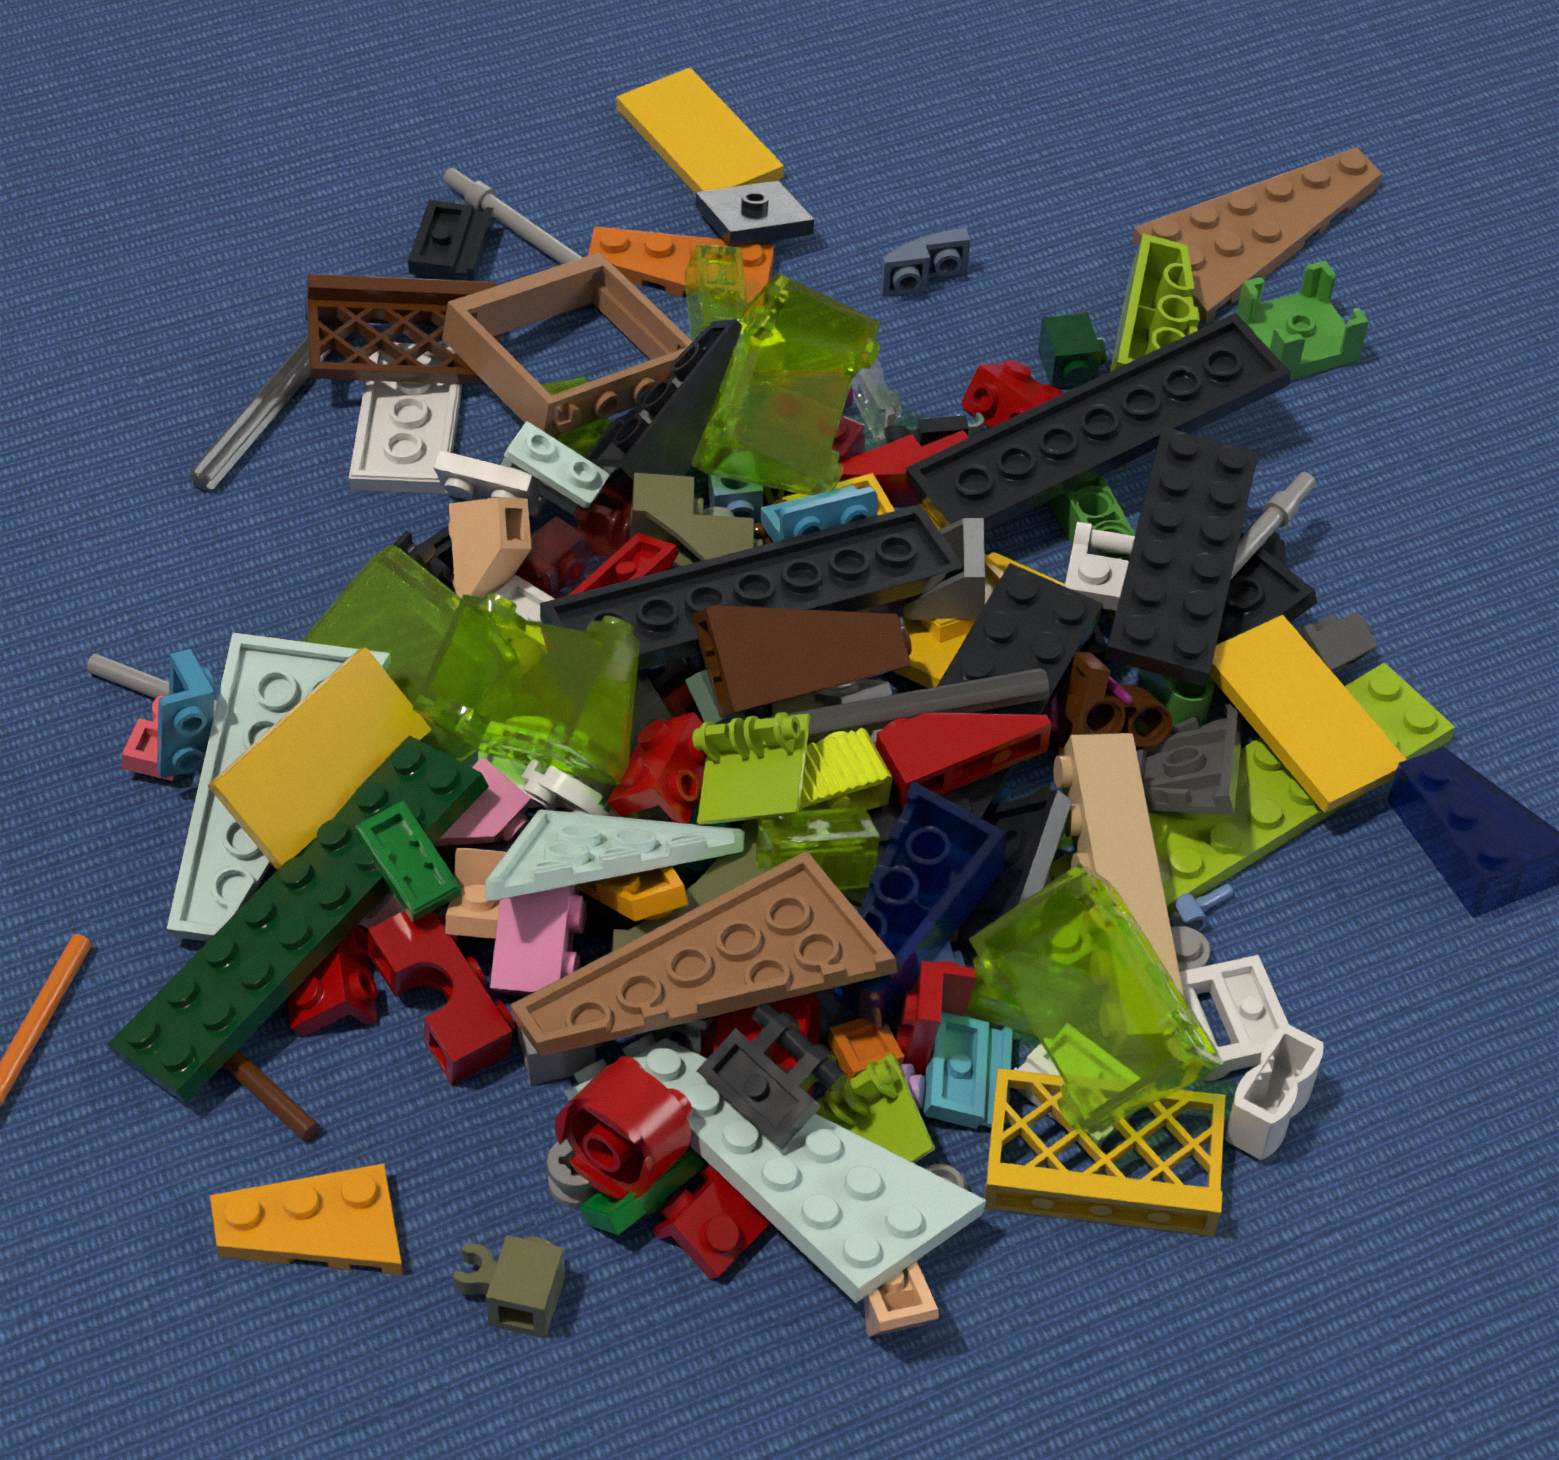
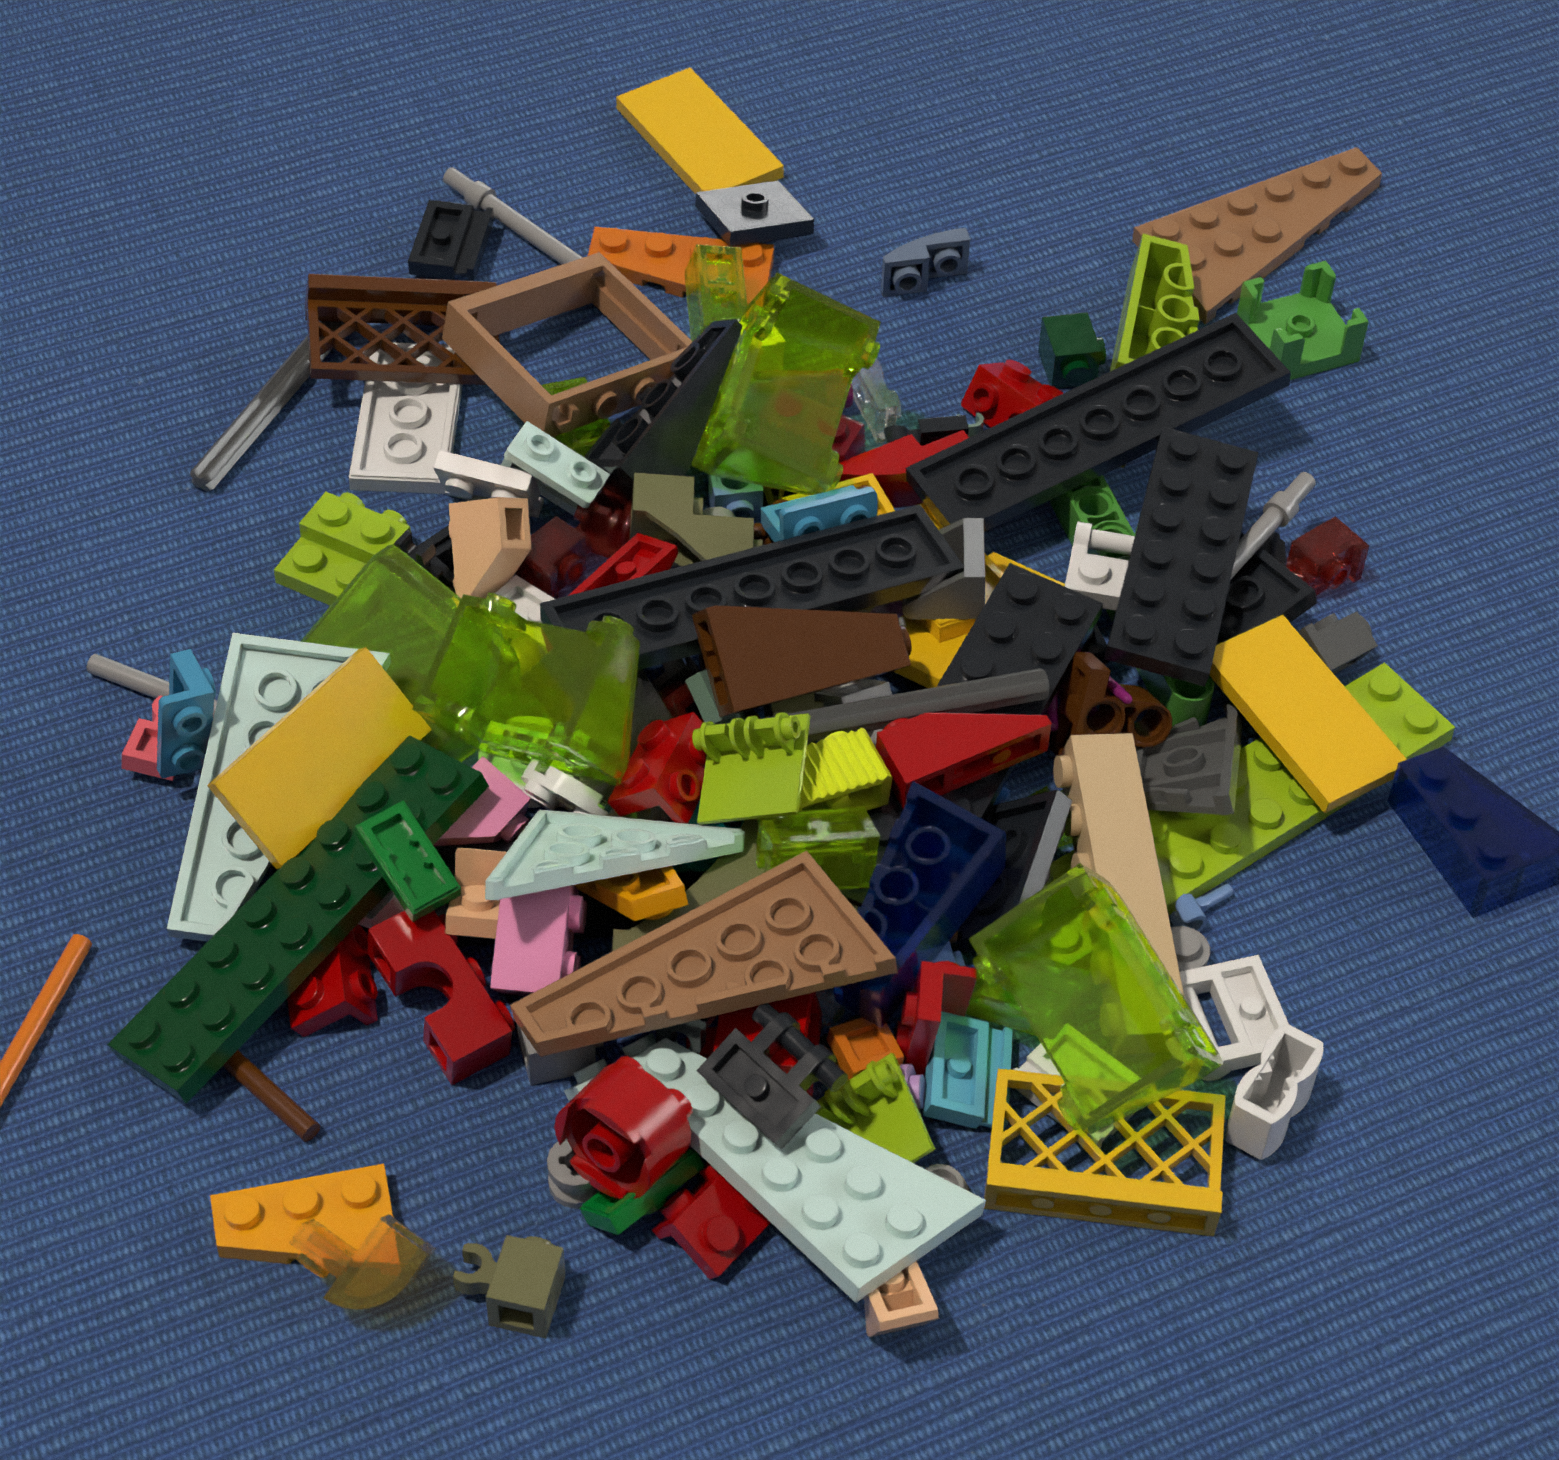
(335, 545): none -> lime plate
(372, 1273): none -> clear yellow brick
(1328, 556): none -> clear red brick

